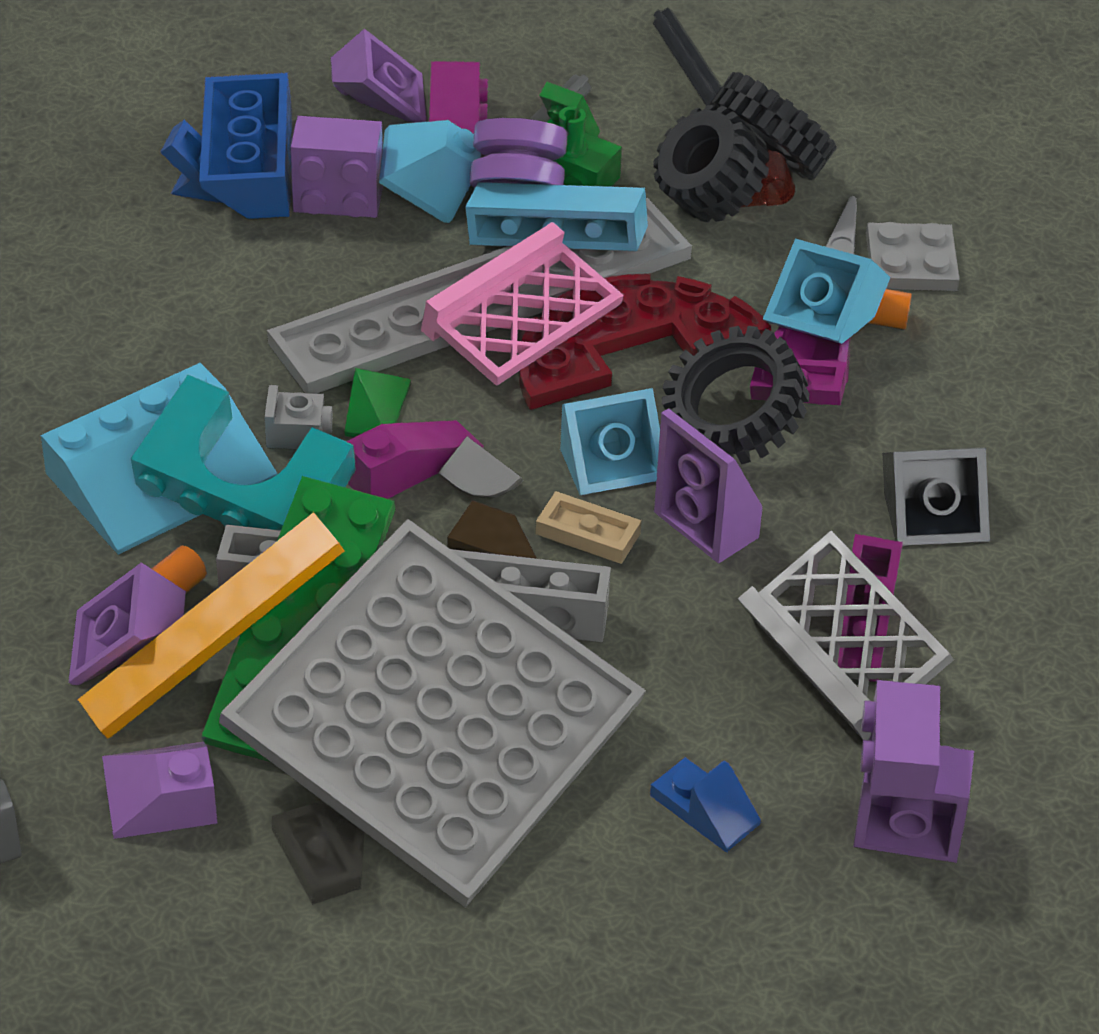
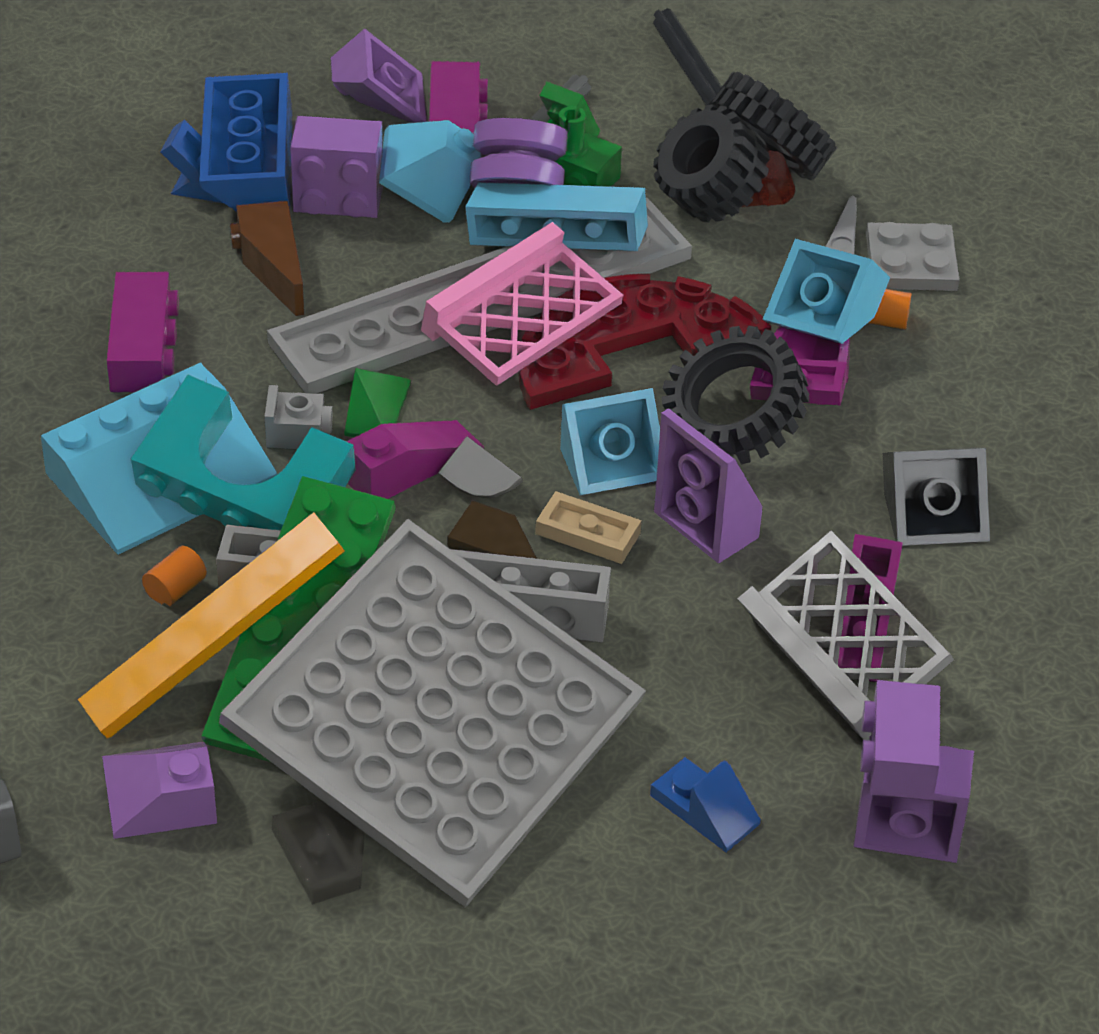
(123, 621): medium lavender slope -> none
(141, 330): none -> magenta brick
(270, 250): none -> reddish brown slope

